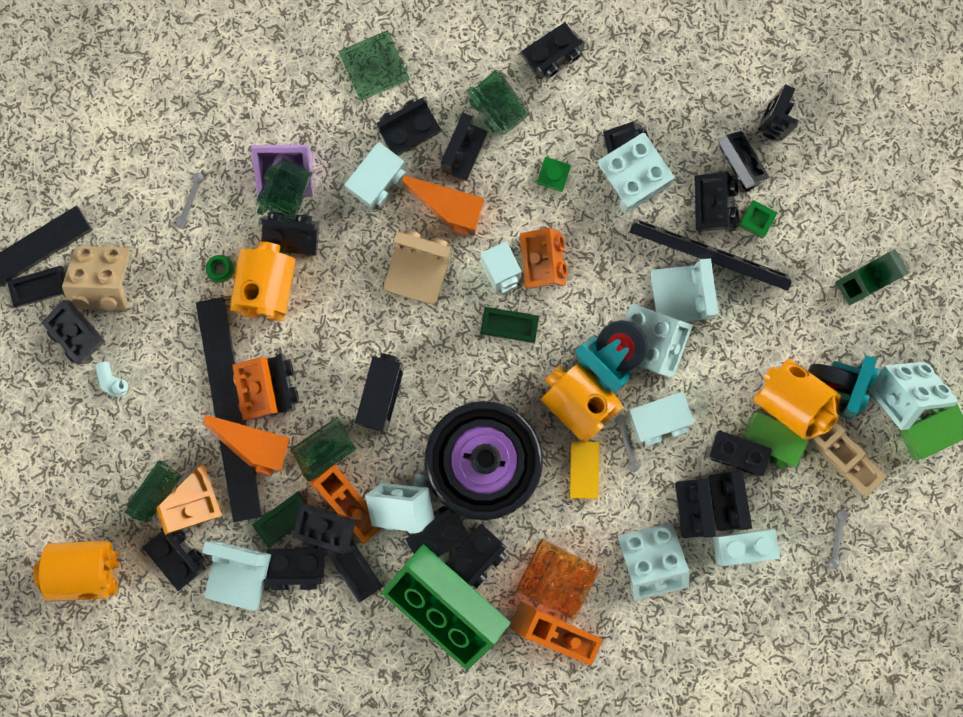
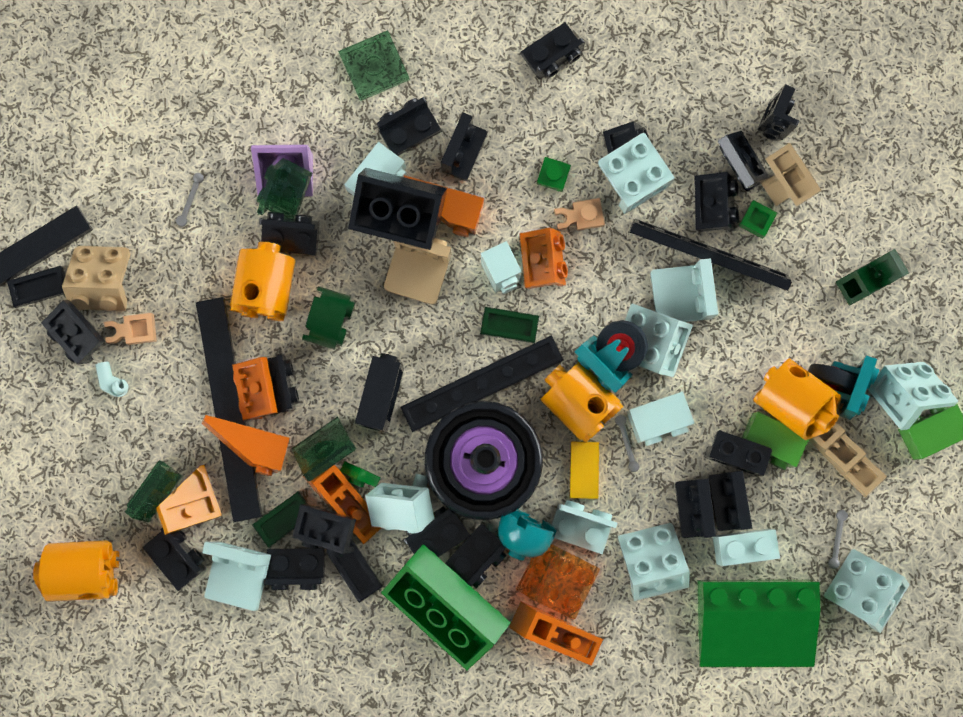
(135, 329): none -> light nougat plate
(213, 262): green plate -> none
(327, 318): none -> dark green brick
(359, 476): none -> green plate
(396, 208): none -> black slope
(482, 383): none -> black tile
(497, 103): clear green bracket -> none
(525, 535): none -> teal cylinder
(582, 528): none -> light aqua bracket
(585, 215): none -> light nougat plate
(758, 623): none -> green slope
(791, 178): none -> tan tile
(867, 589): none -> light aqua bracket

